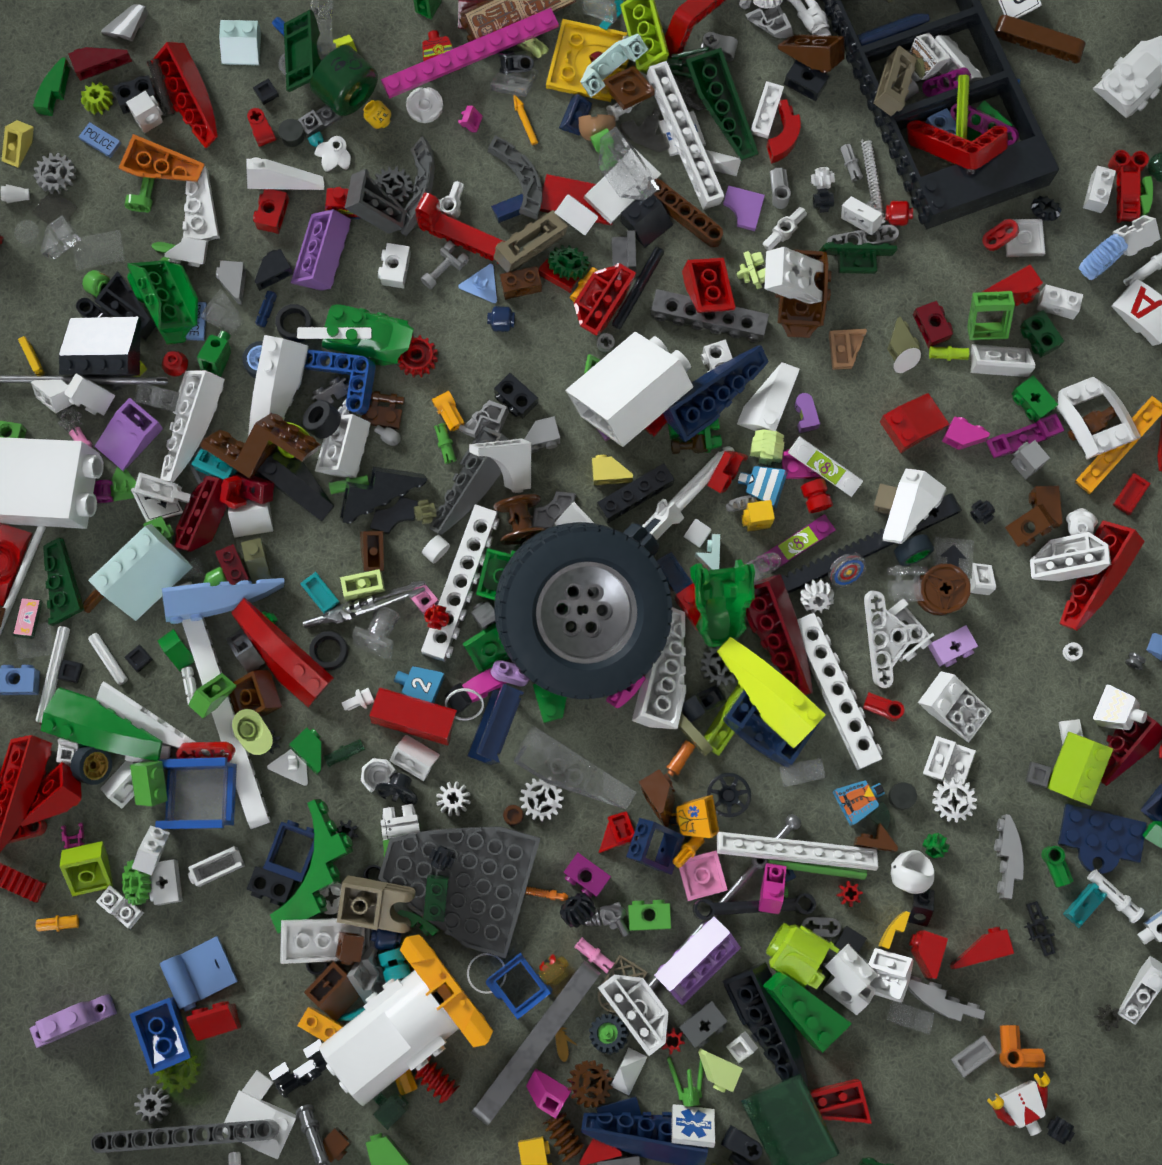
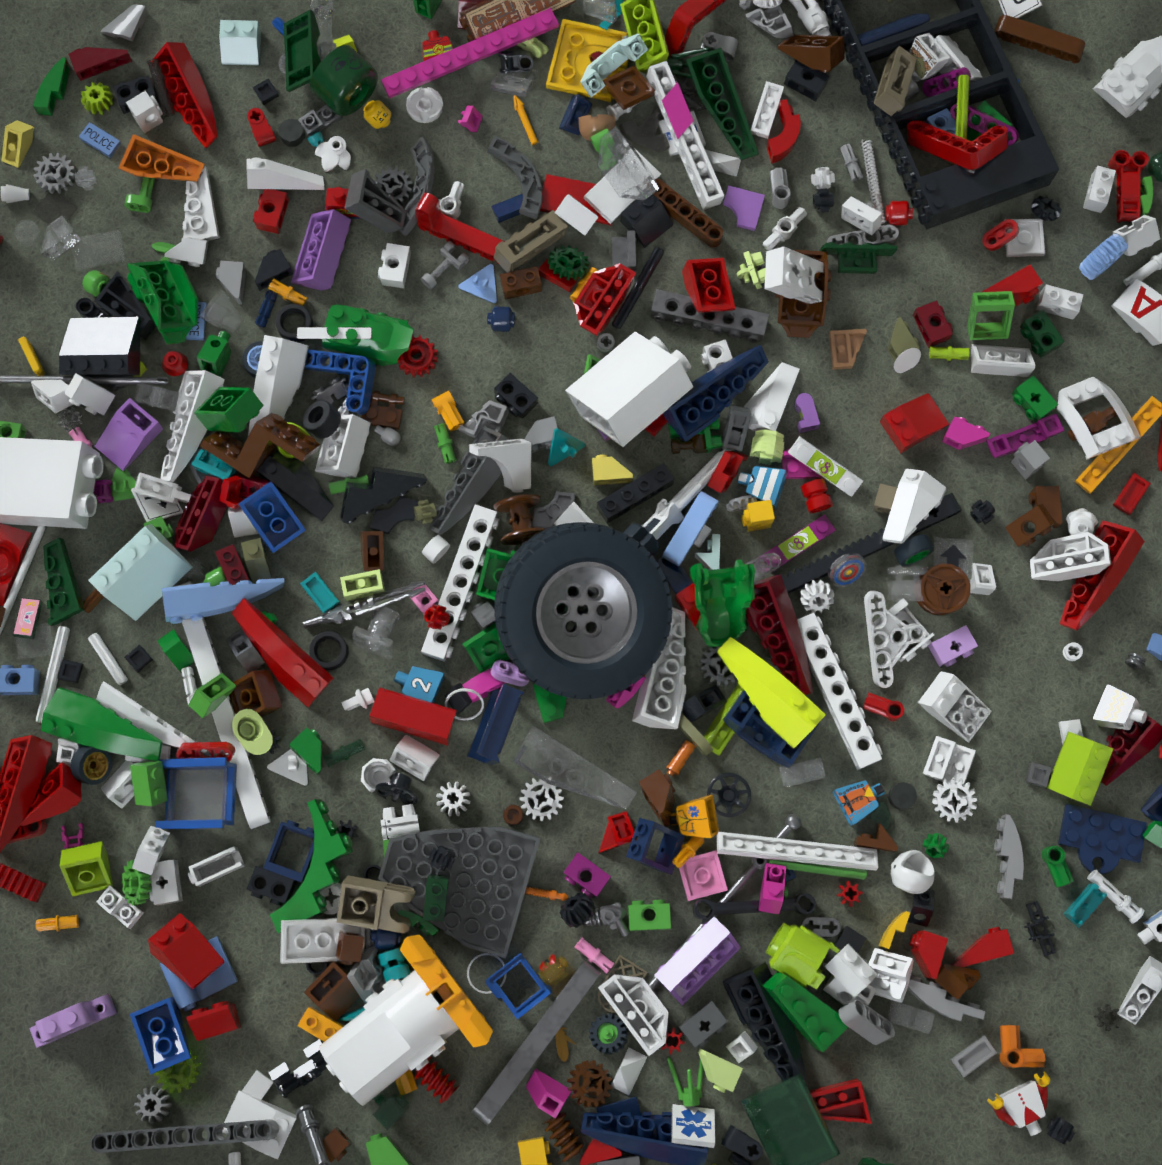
(85, 178): none -> clear gear
(185, 951): none -> red slope
(229, 409): none -> green brick
(271, 517): none -> blue slope
(287, 292): none -> light orange pin
(563, 446): none -> teal piece
(677, 110): none -> dark pink sticker
(690, 528): none -> light blue beam
(736, 427): none -> dark grey brick
(866, 1022): none -> light grey beam
(957, 979): none -> reddish brown slope

